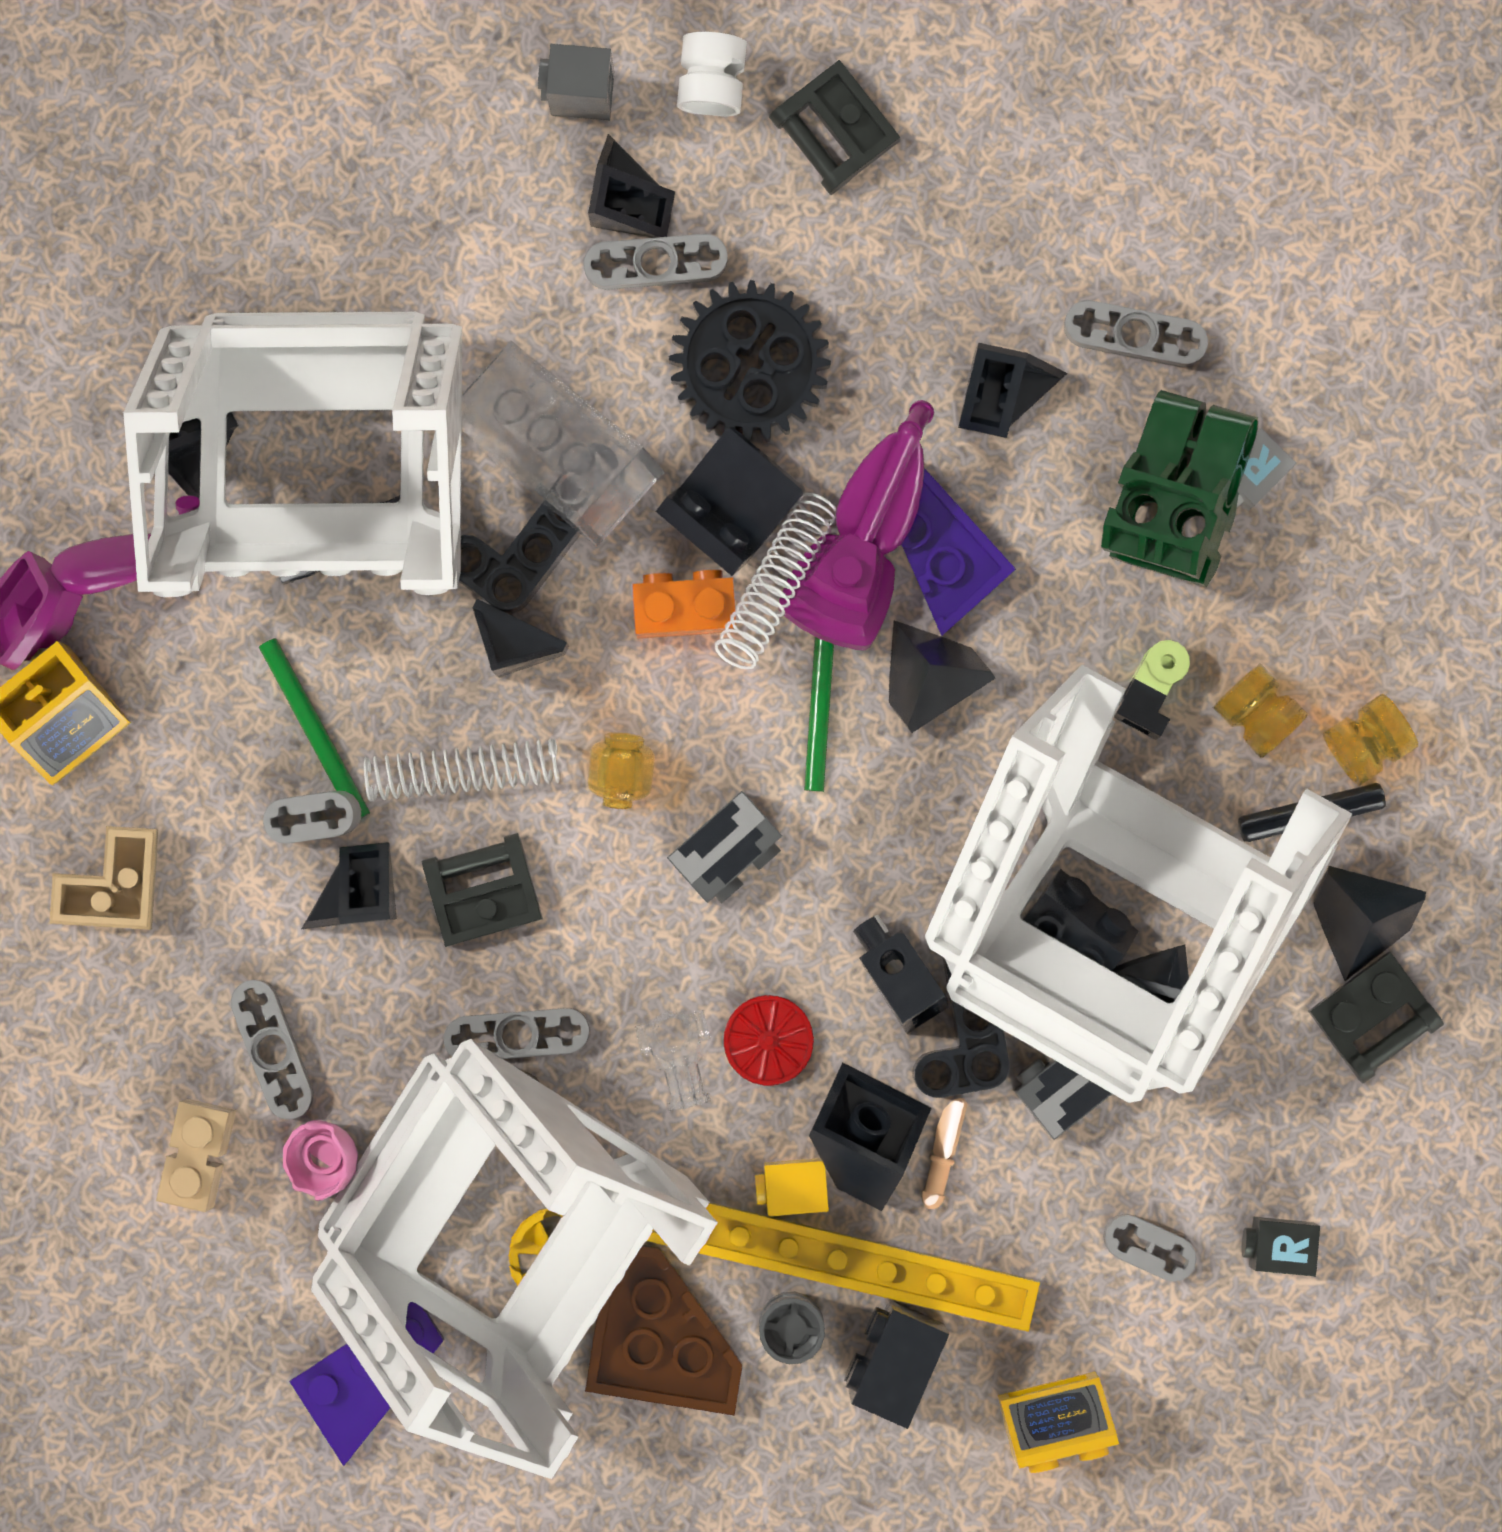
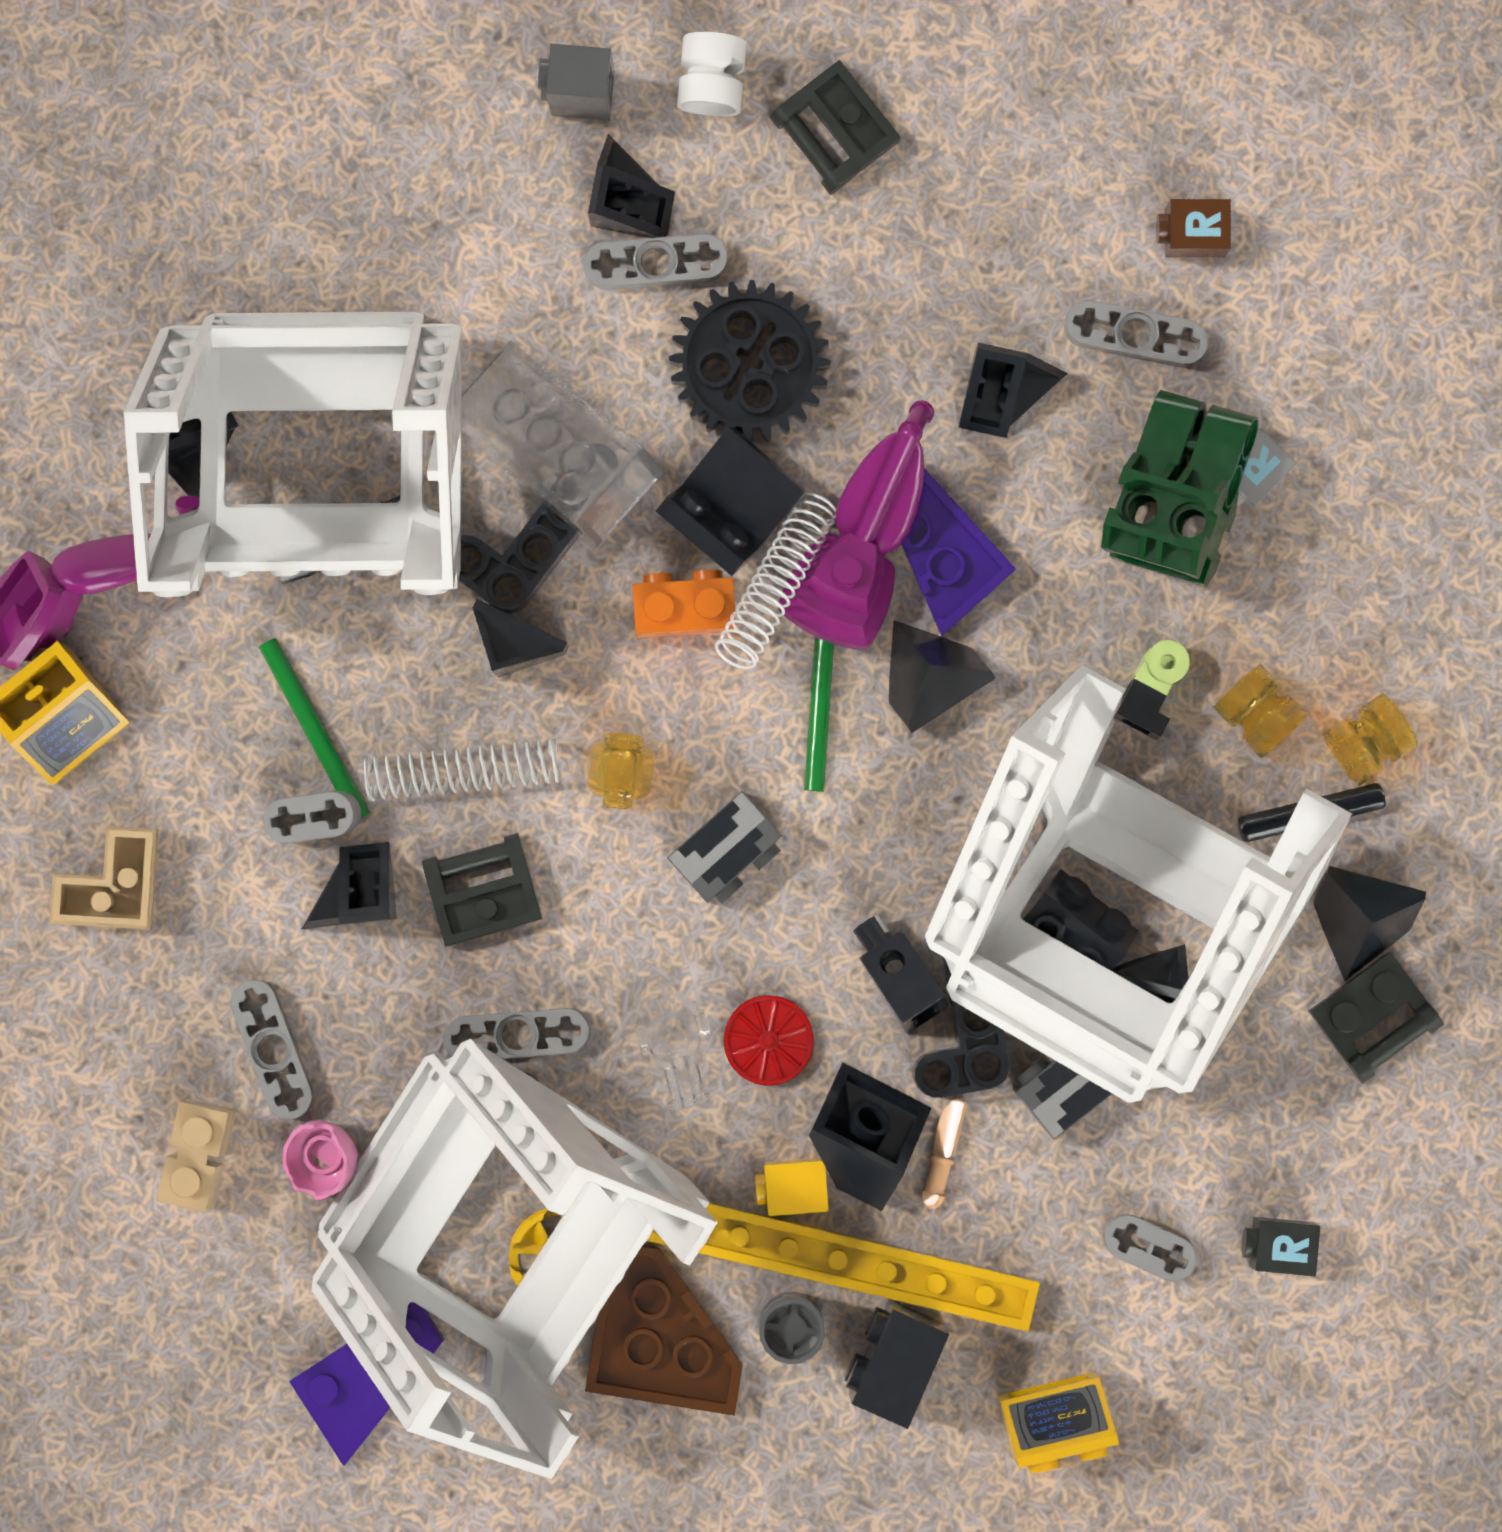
(1195, 228): none -> reddish brown brick

